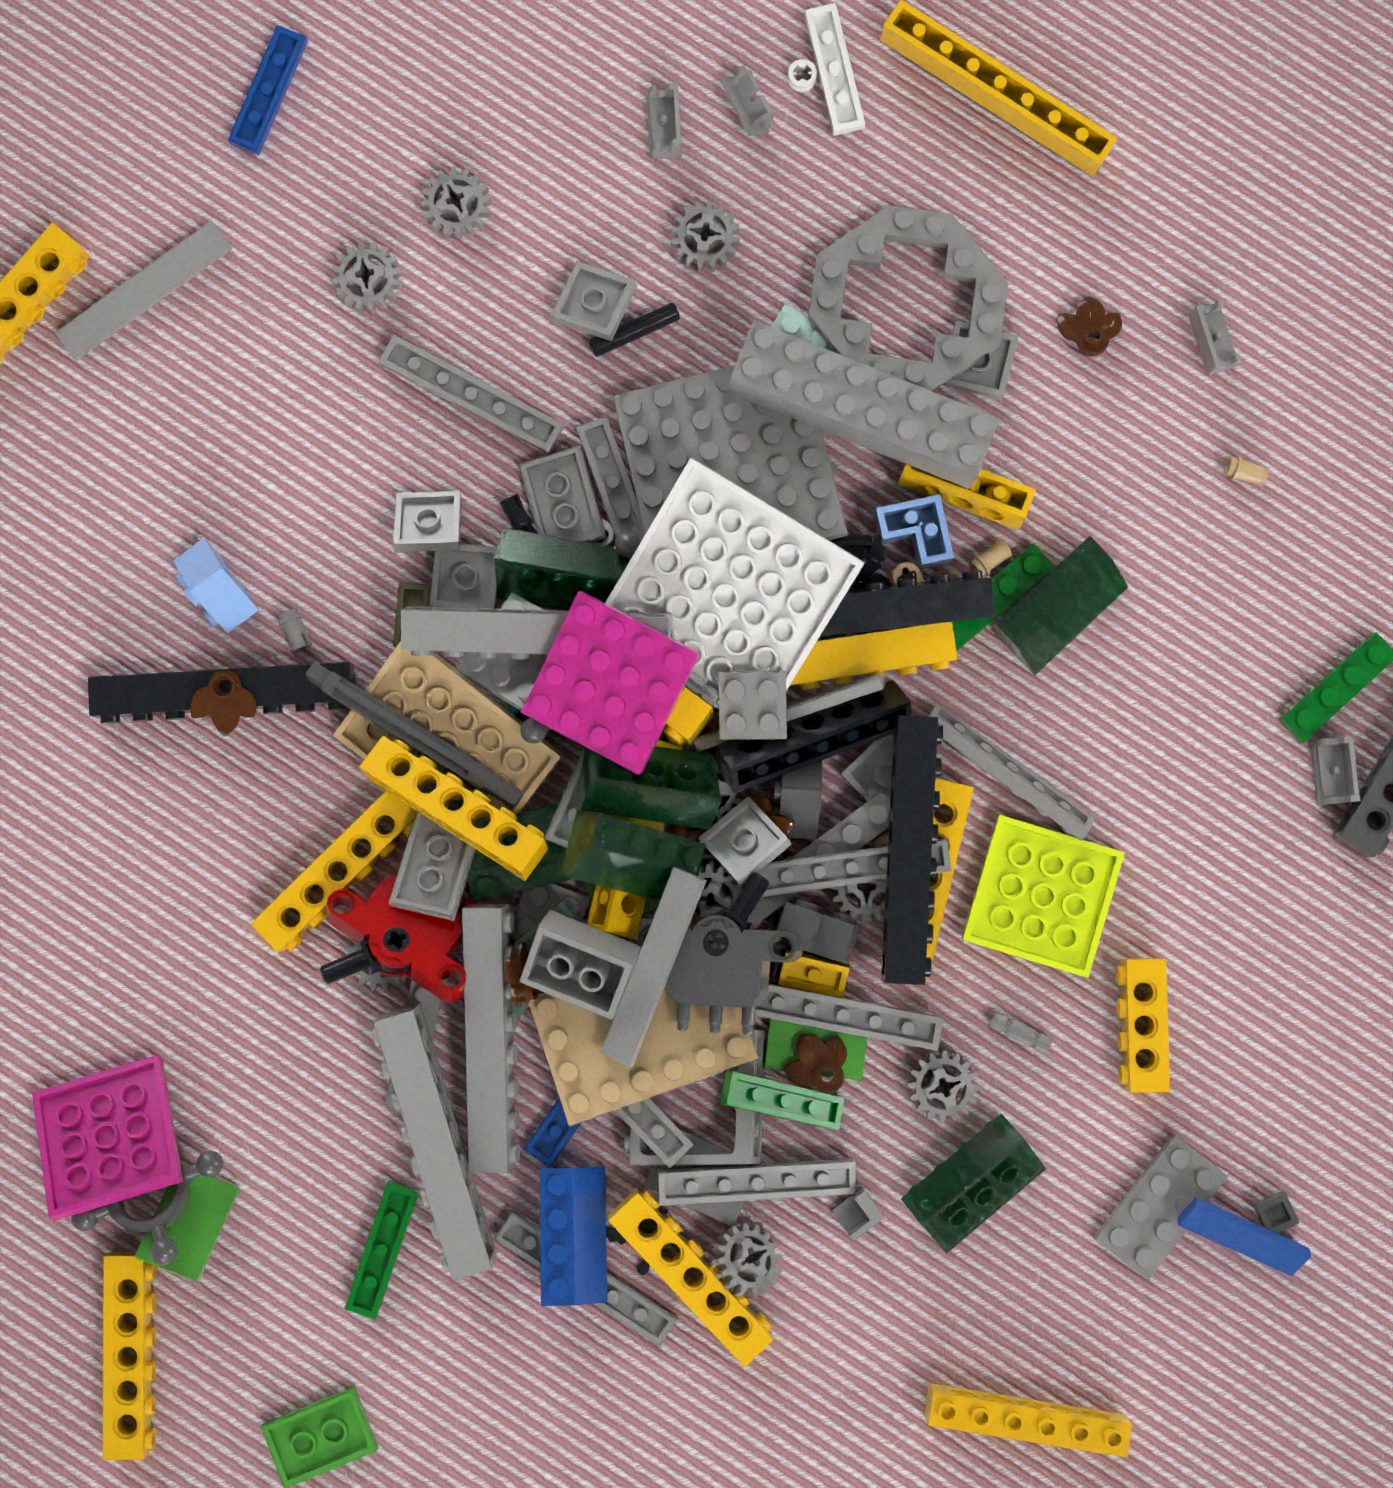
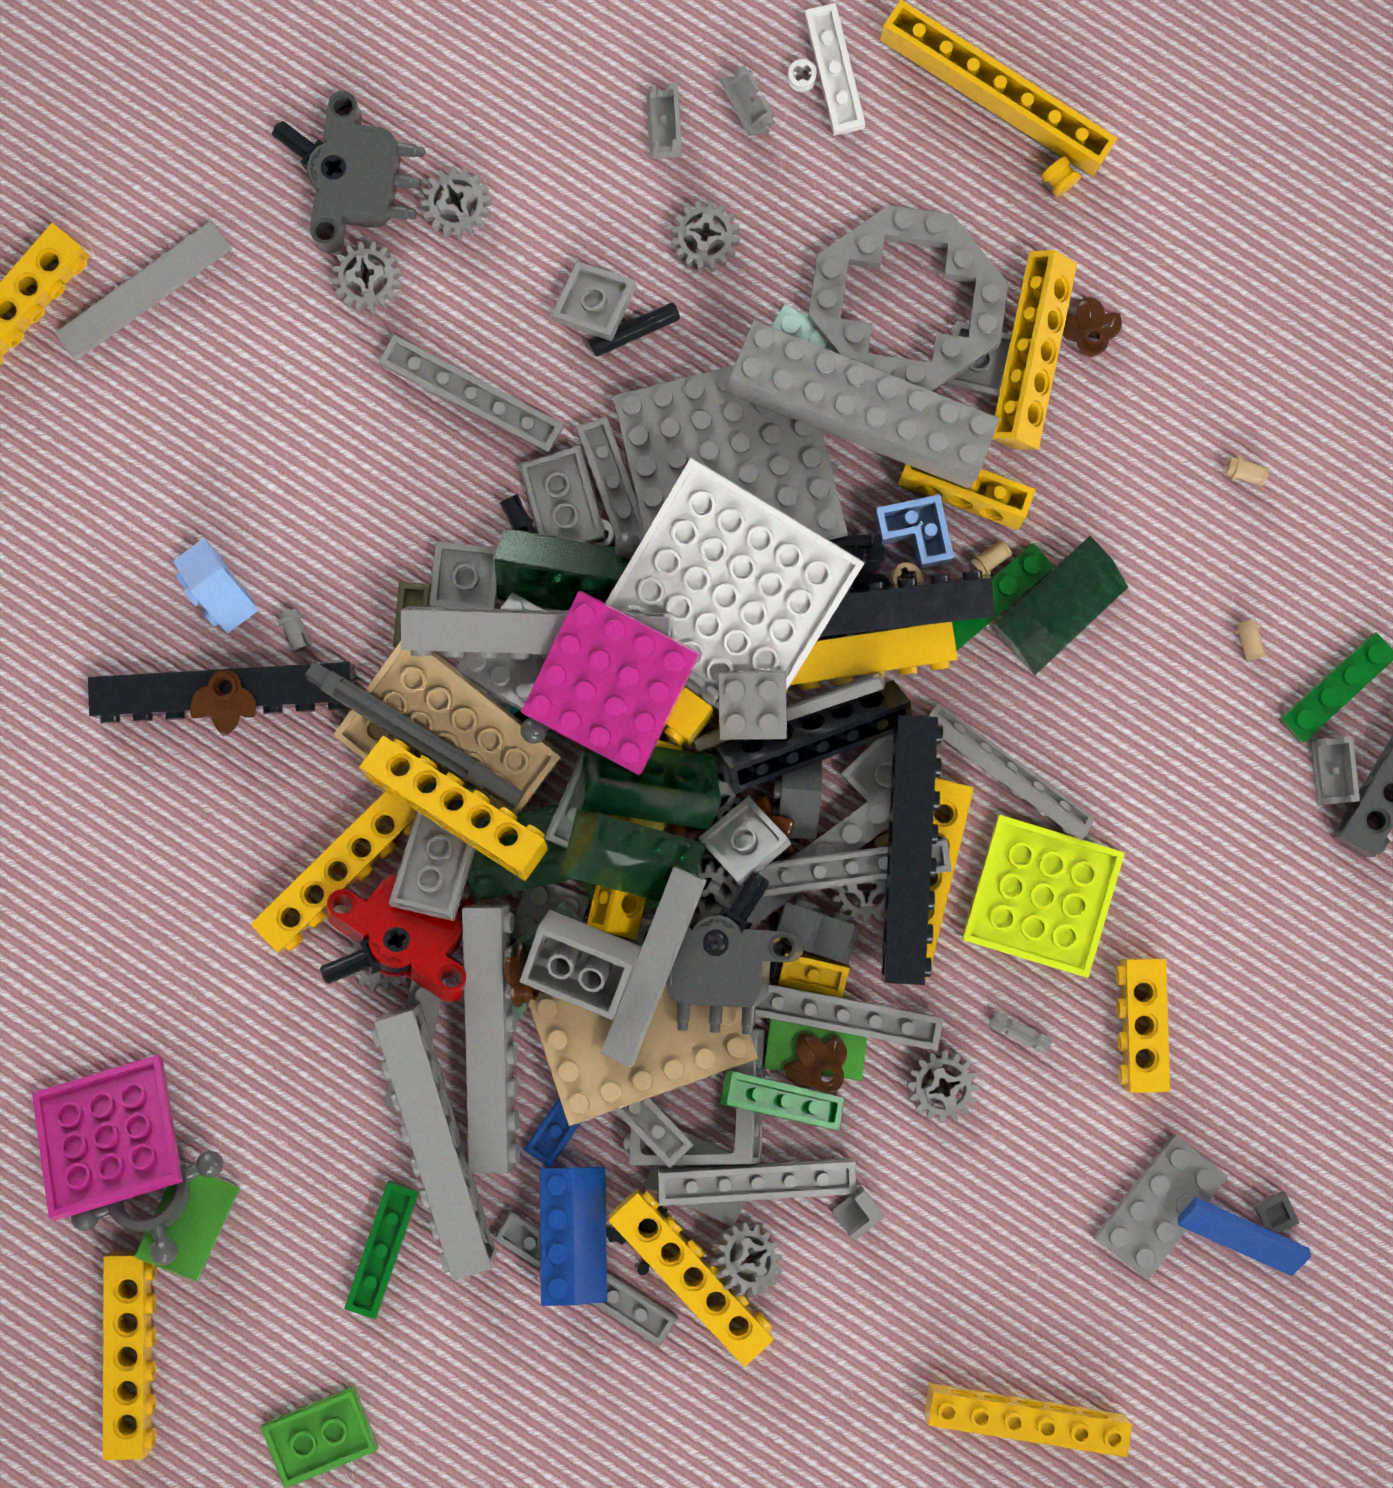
(268, 90): blue tile -> none
(369, 173): none -> dark grey piece
(427, 521): light grey plate -> none
(973, 1183): clear green slope -> none
(1034, 349): none -> yellow brick
(1061, 176): none -> yellow wheel
(1213, 338): light grey hinge -> none
(1251, 639): none -> tan pin

